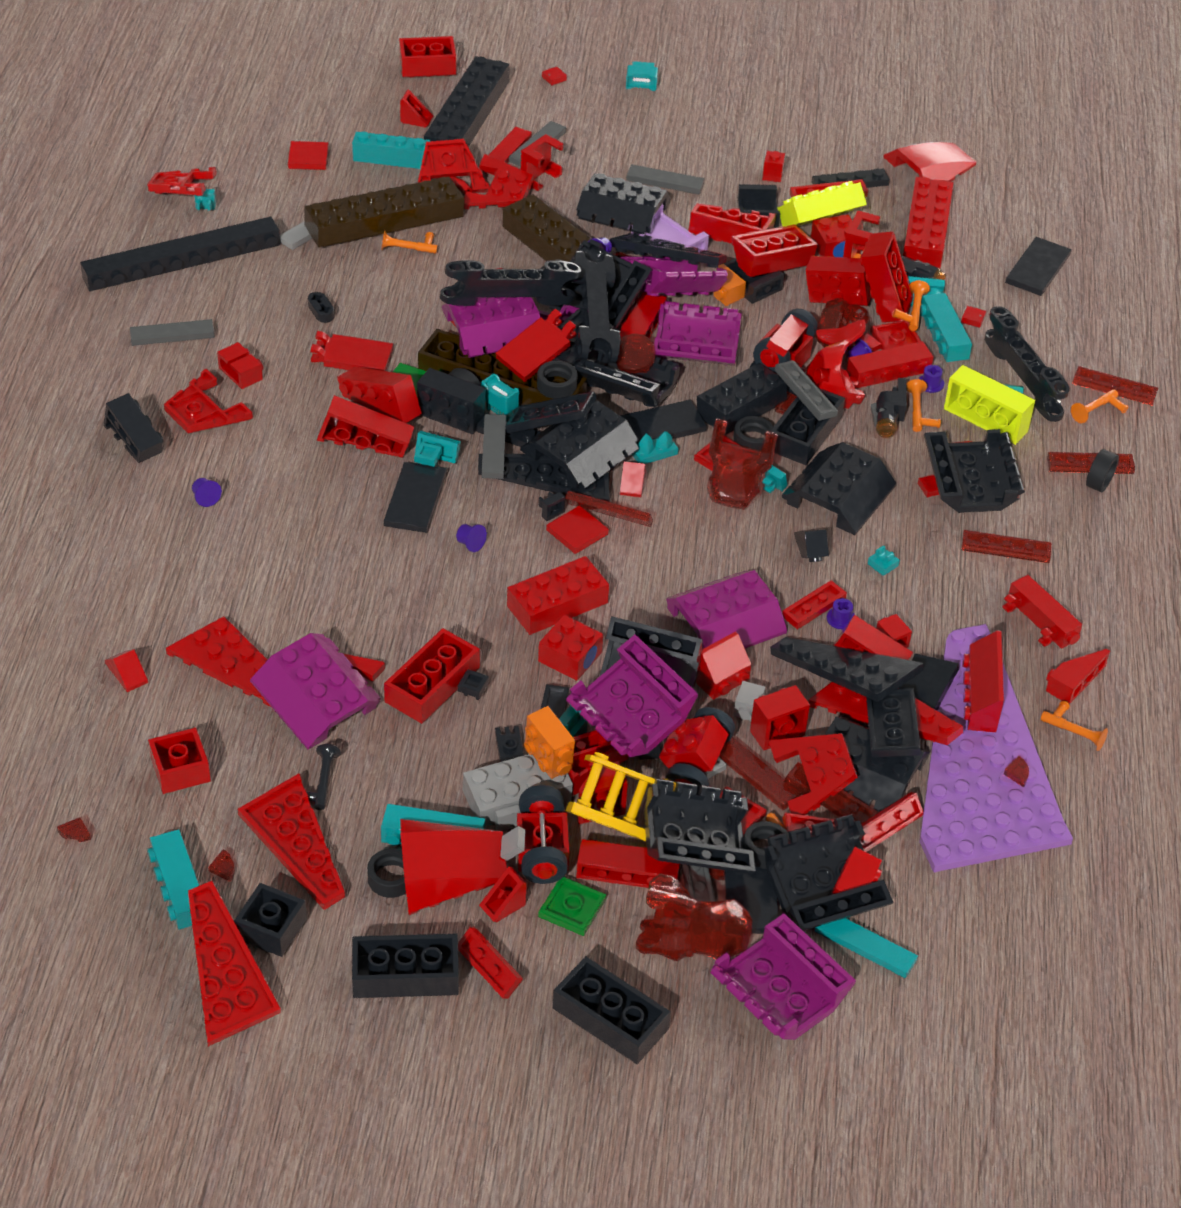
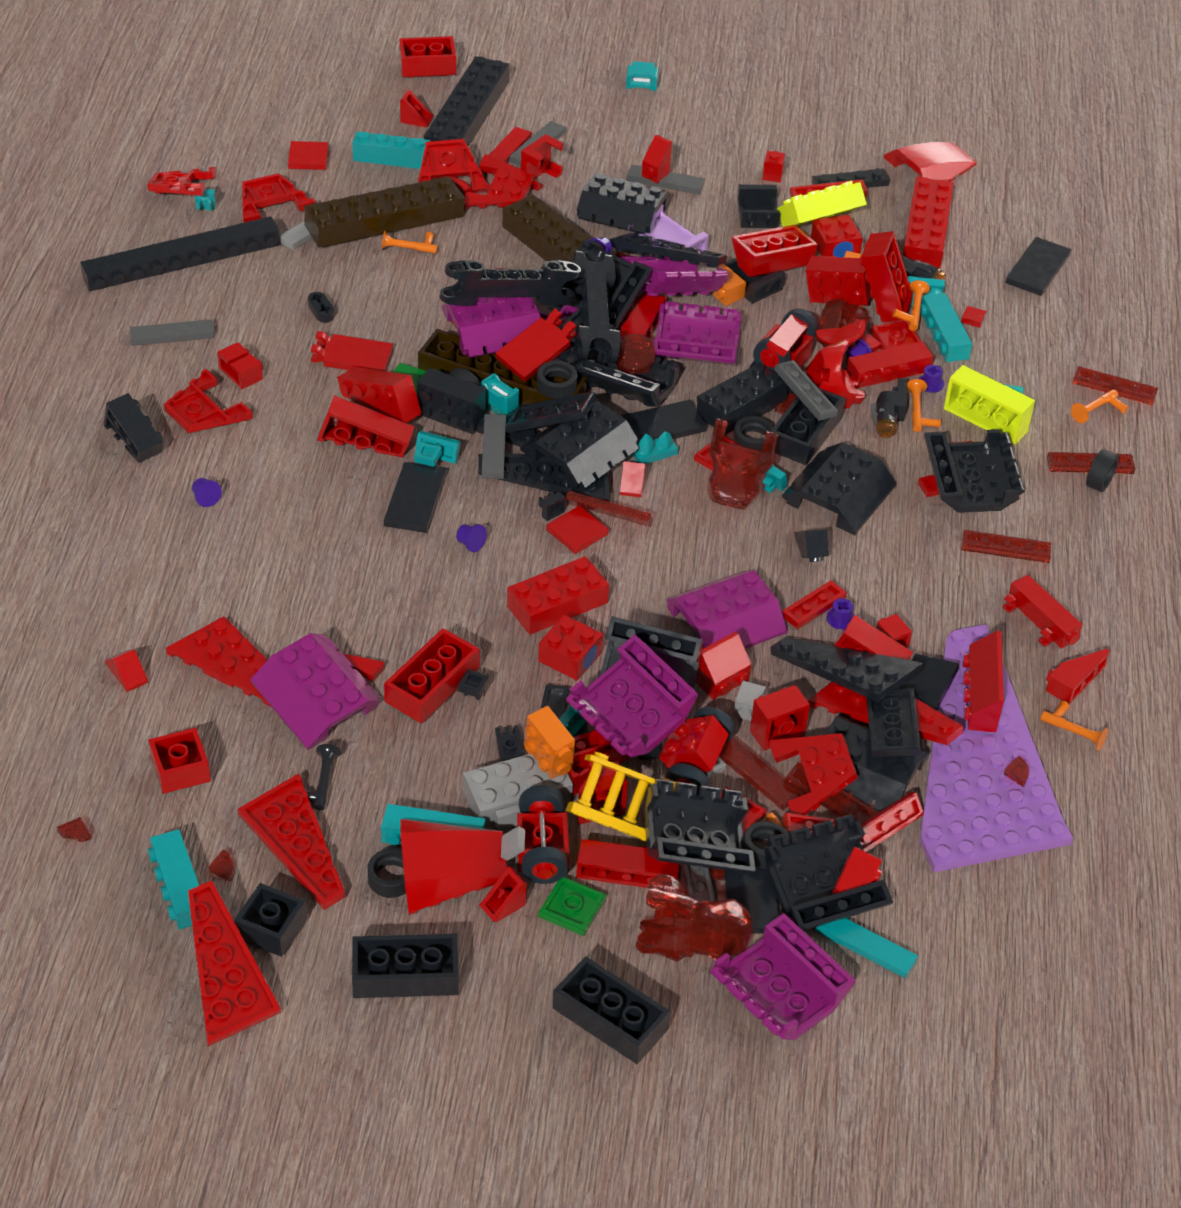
(270, 191): none -> red wing
(489, 962): red plate -> none
(554, 75): red tile -> none
(657, 159): none -> red slope
(724, 224): red wedge -> none
(855, 235): red panel -> none
(883, 561): teal tile -> none
(1041, 380): black piece -> none

